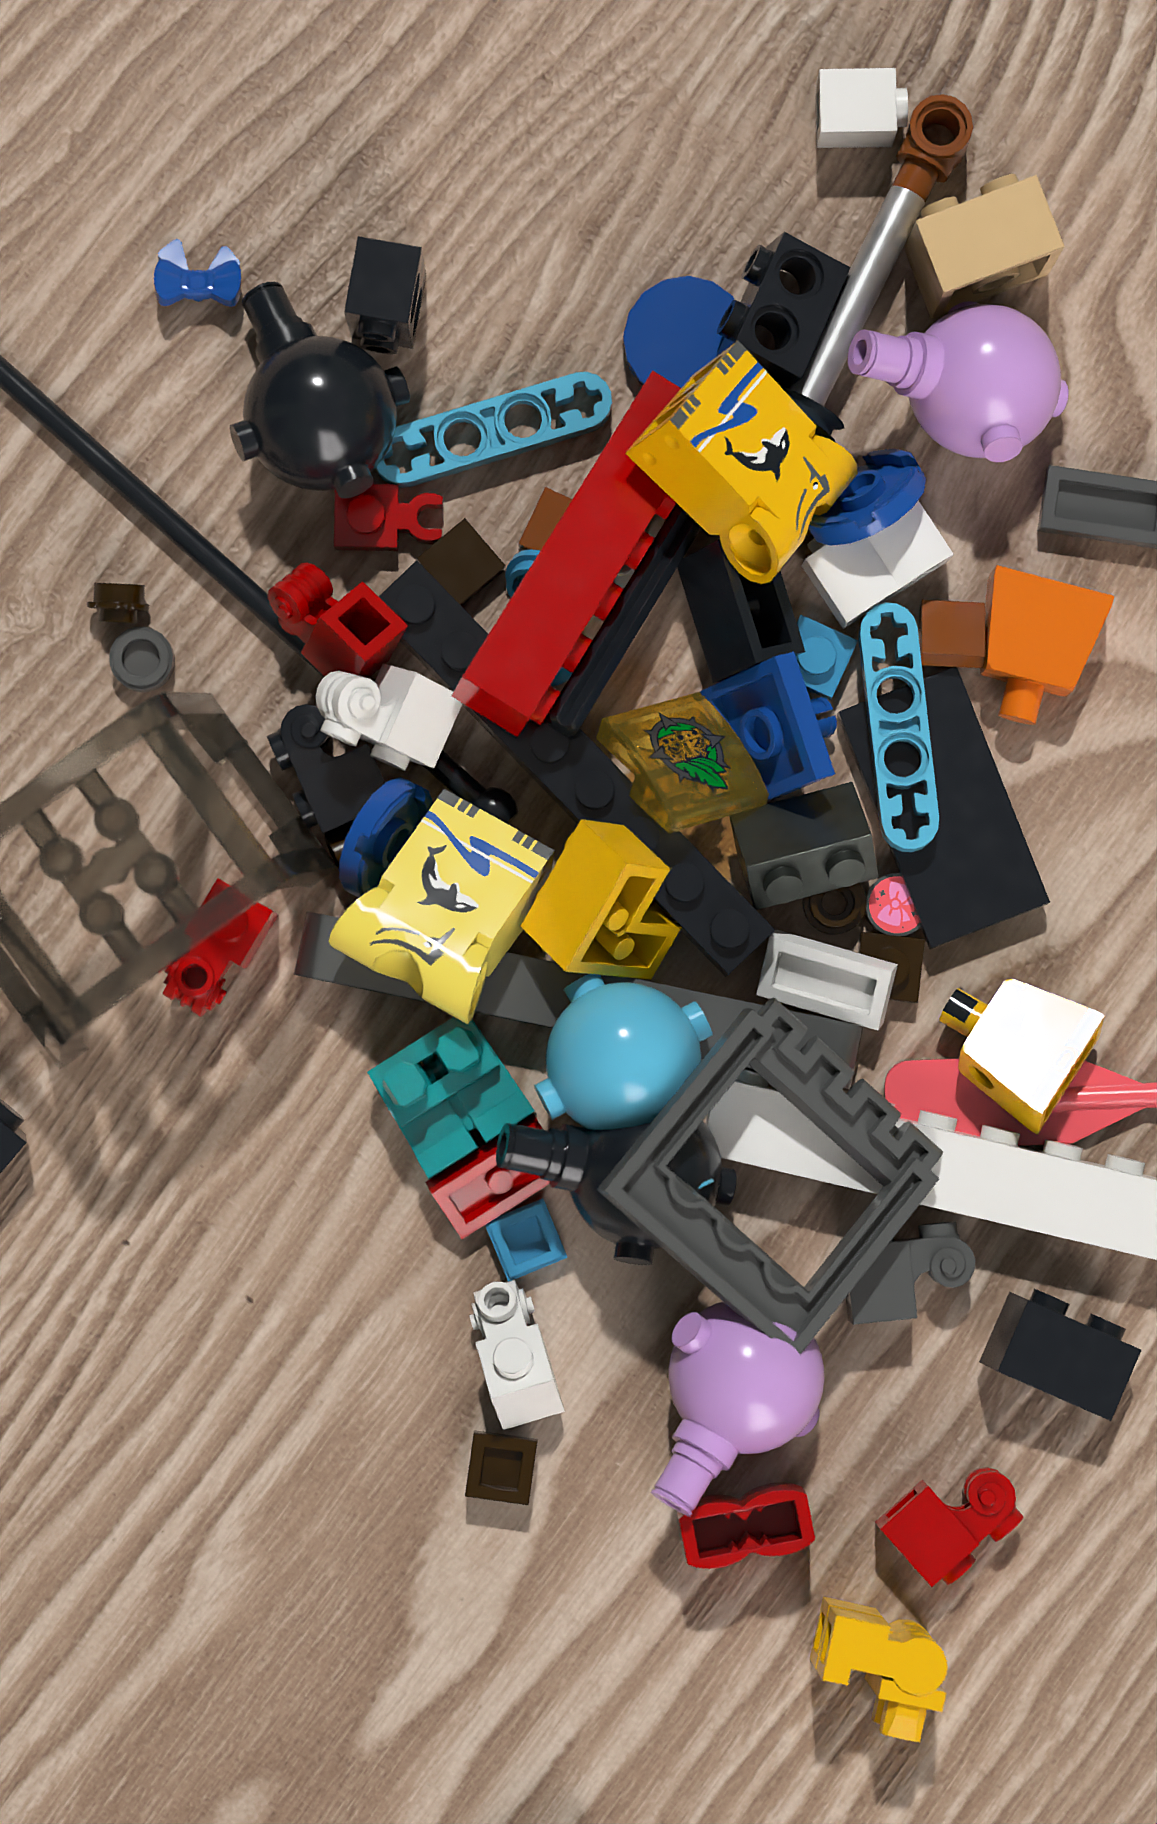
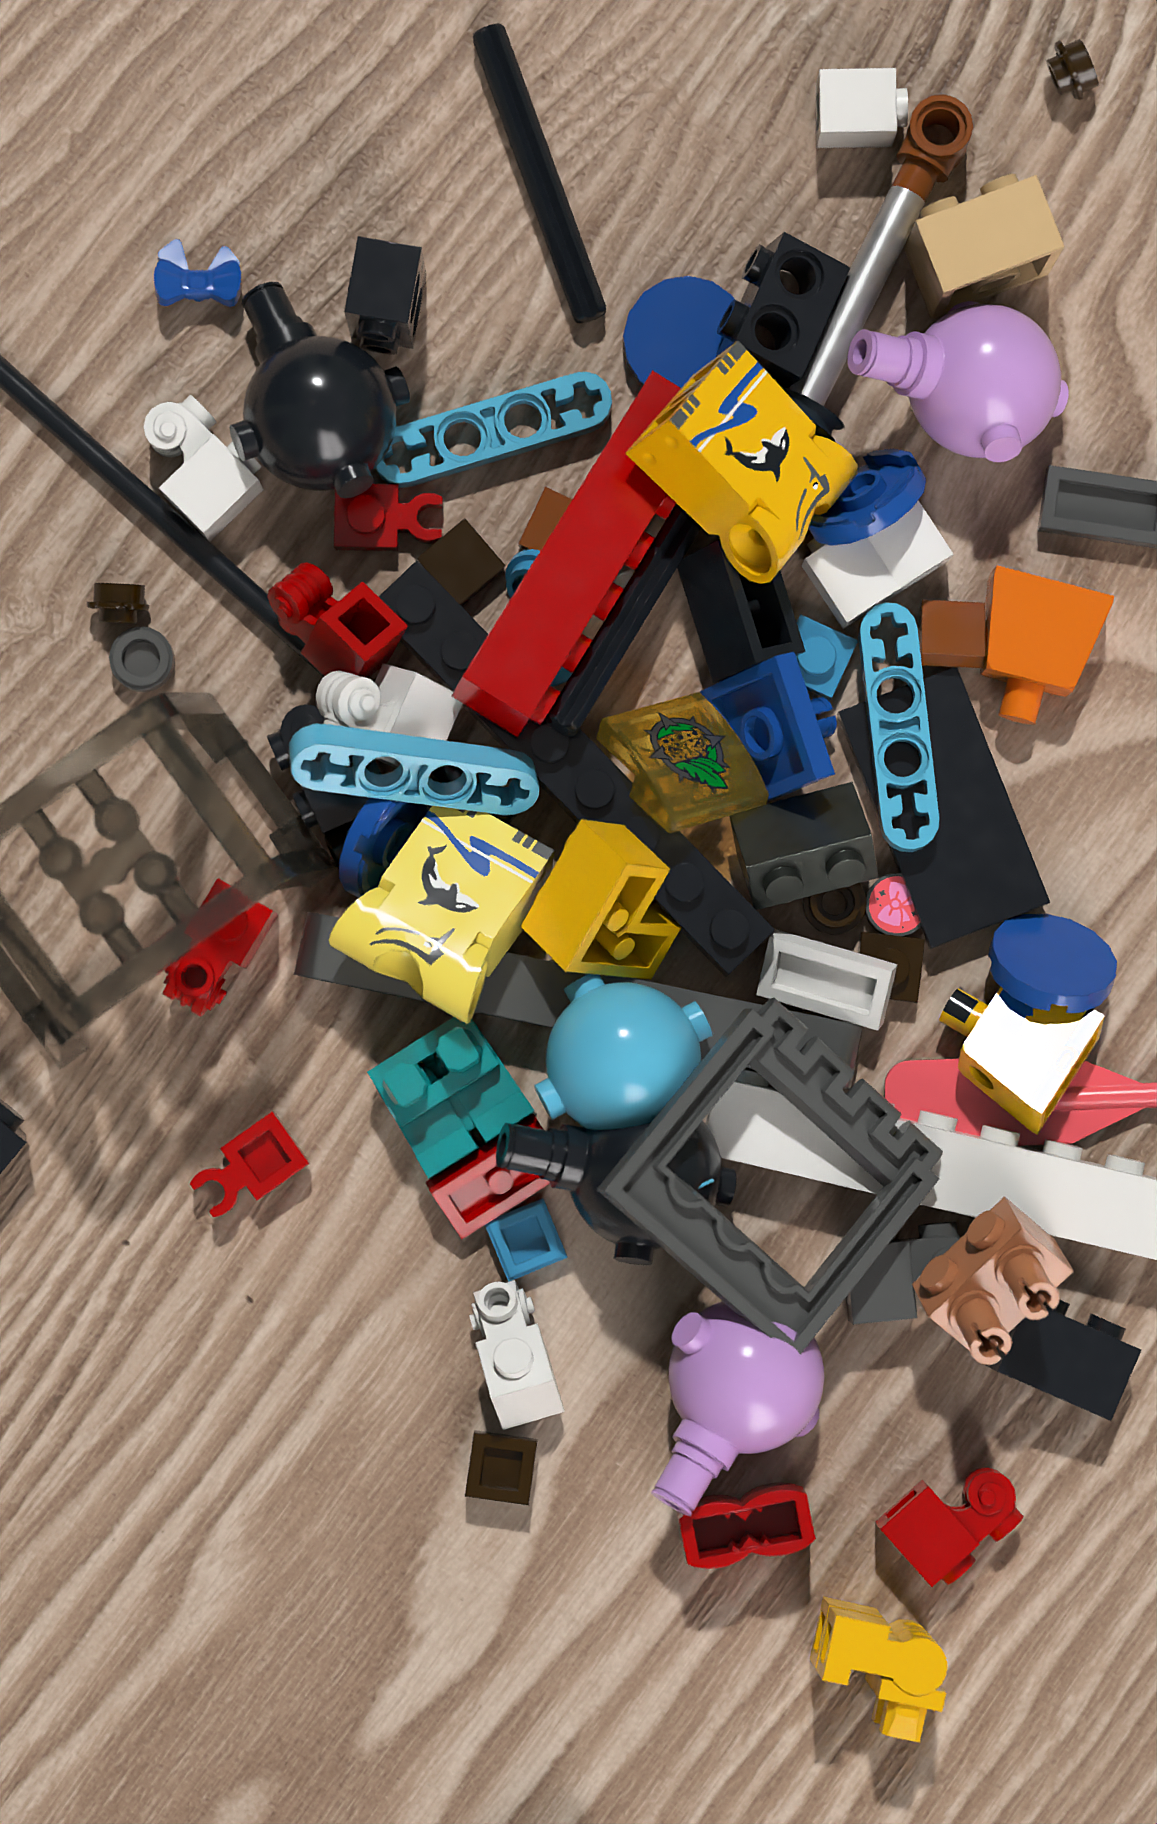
(213, 479): none -> white brick
(258, 1160): none -> red plate
(417, 760): none -> medium azure beam
(539, 173): none -> black axle
(993, 1280): none -> nougat brick
(1052, 962): none -> blue tile
(1072, 69): none -> dark brown plate

